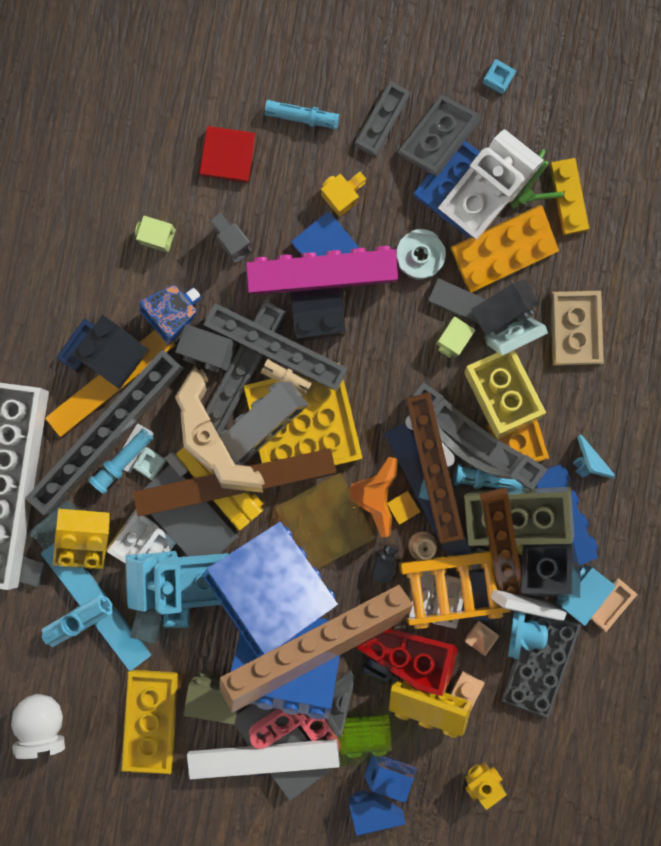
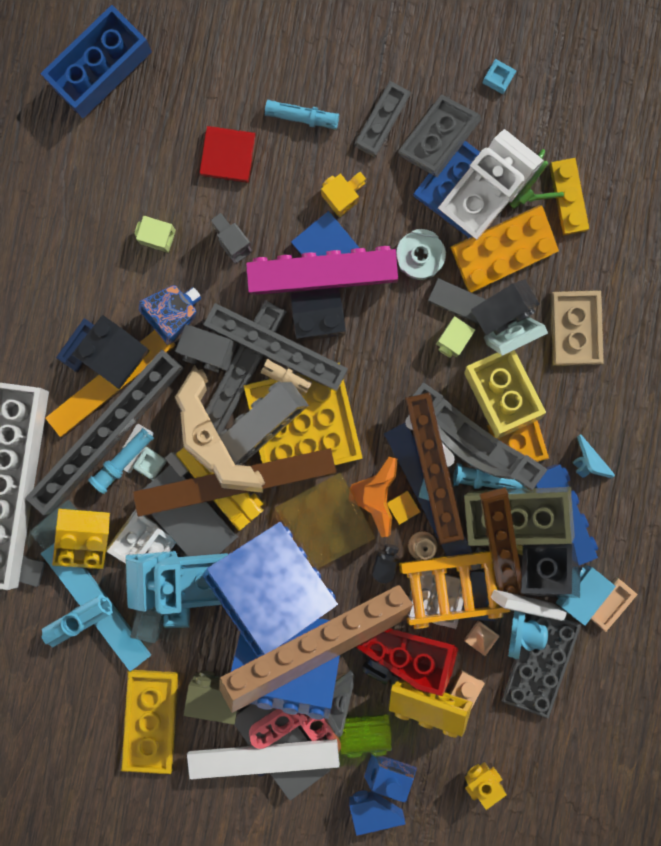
(36, 726): white tile -> none
(97, 61): none -> blue brick

